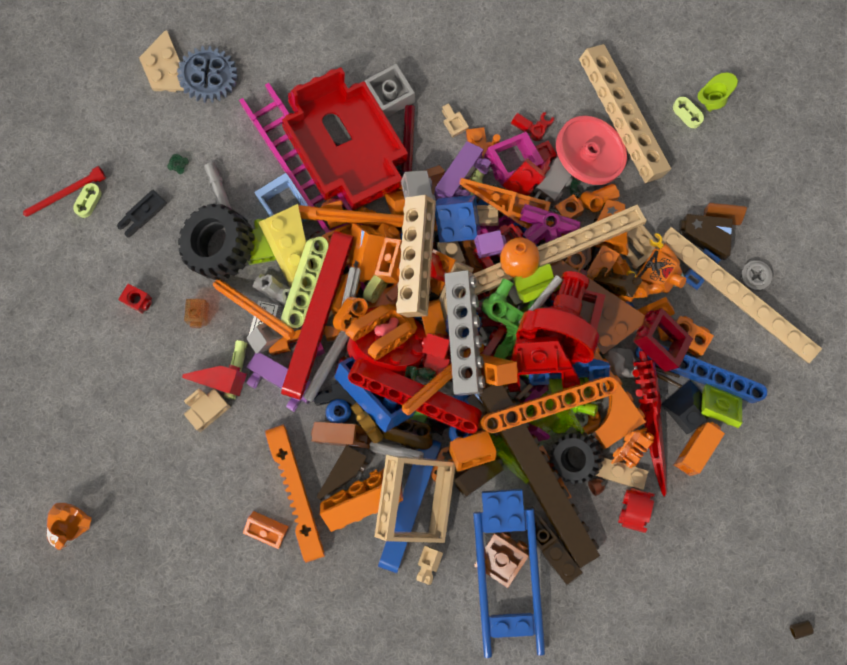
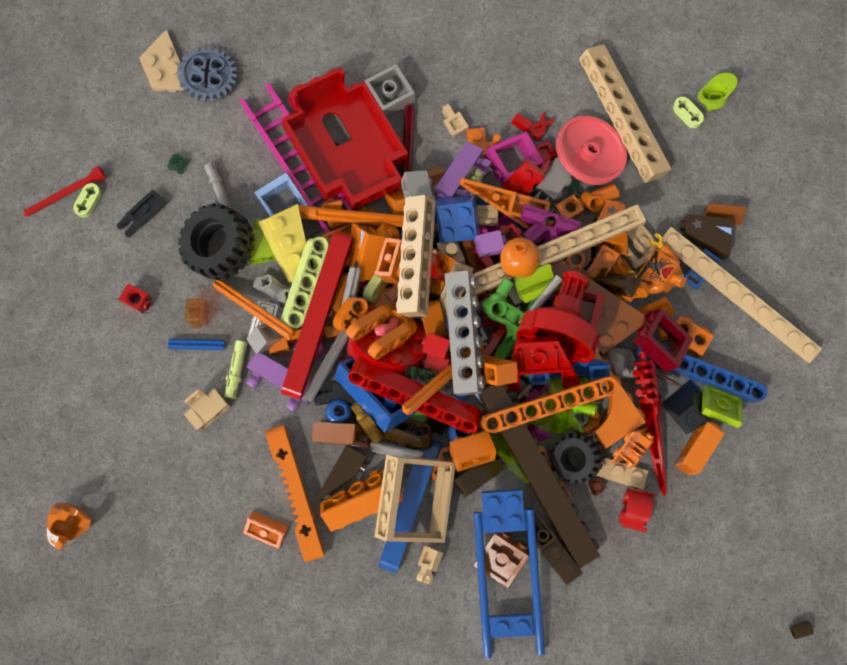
(196, 344): none -> blue axle
(220, 378): red slope -> none
(765, 275): light grey gear -> none

